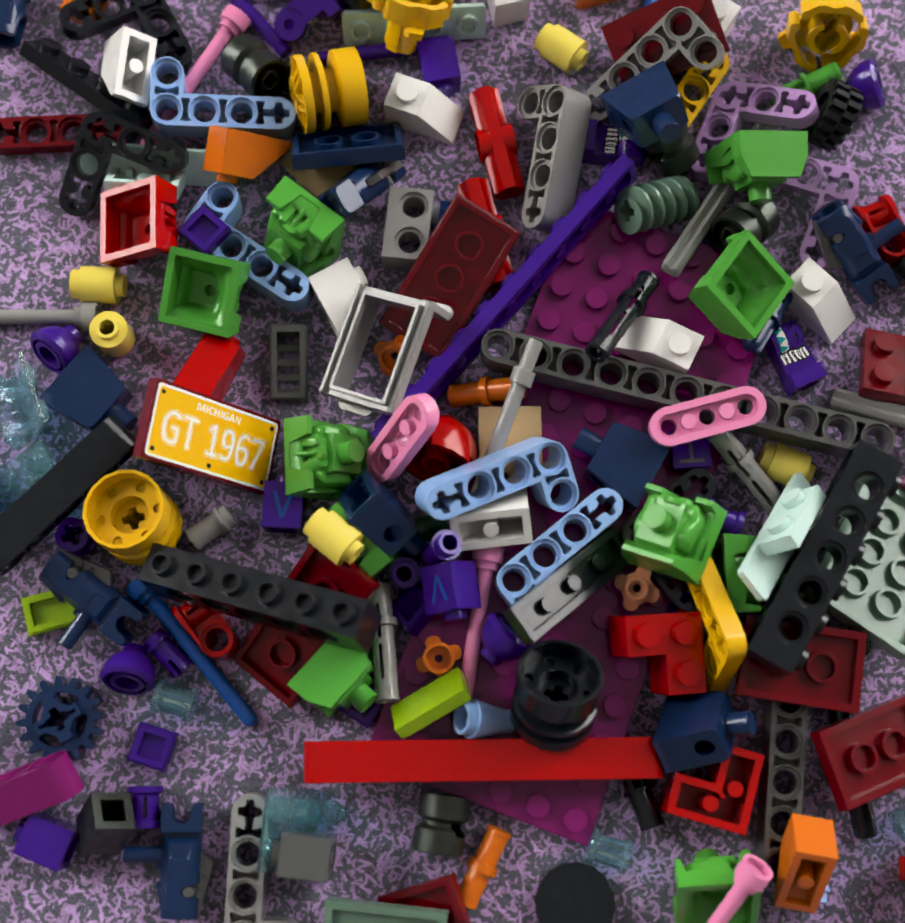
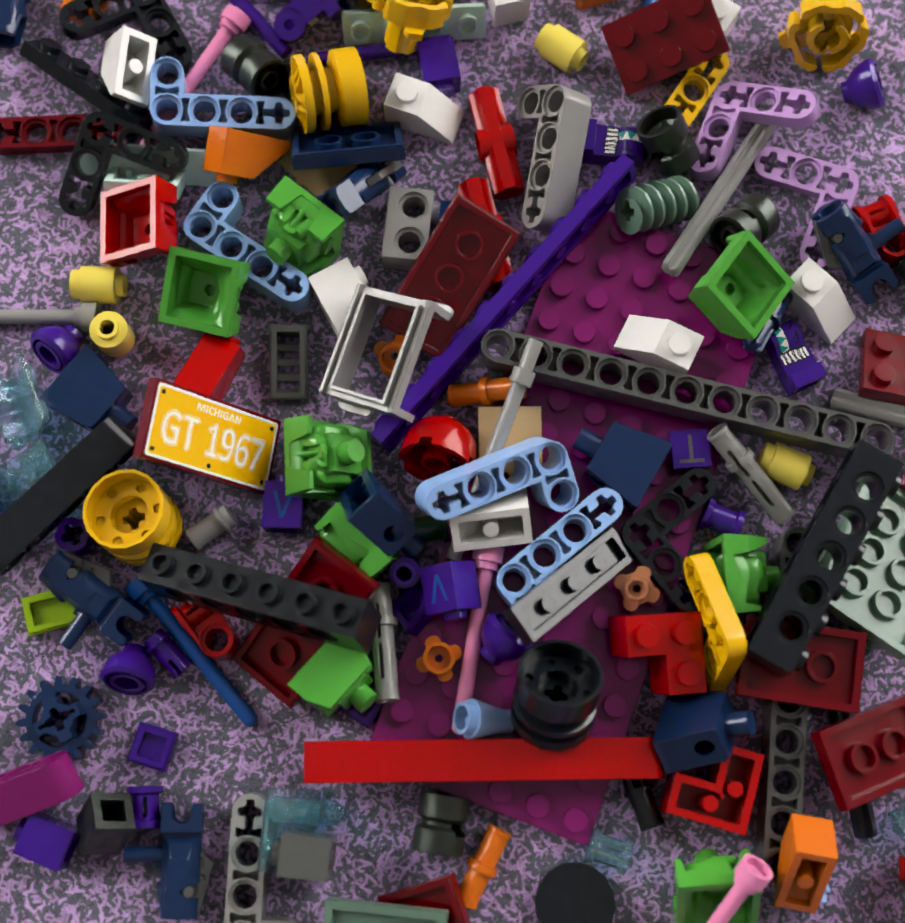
(175, 700): clear light blue bush -> none
(204, 231): dark purple tile -> none
(334, 537): light yellow brick -> none
(402, 436): bright pink plate -> none
(430, 703): lime tile -> none
(443, 547): dark purple pin -> none
(603, 342): black pin -> none
(647, 107): dark blue torso -> none
(672, 47): light grey beam -> none
(674, 534): bright green brick -> none
(723, 411): bright pink plate -> none
(757, 161): bright green brick -> none
(780, 535): light aqua bracket -> none
(814, 80): bright green axle -> none
(838, 110): black tyre -> none

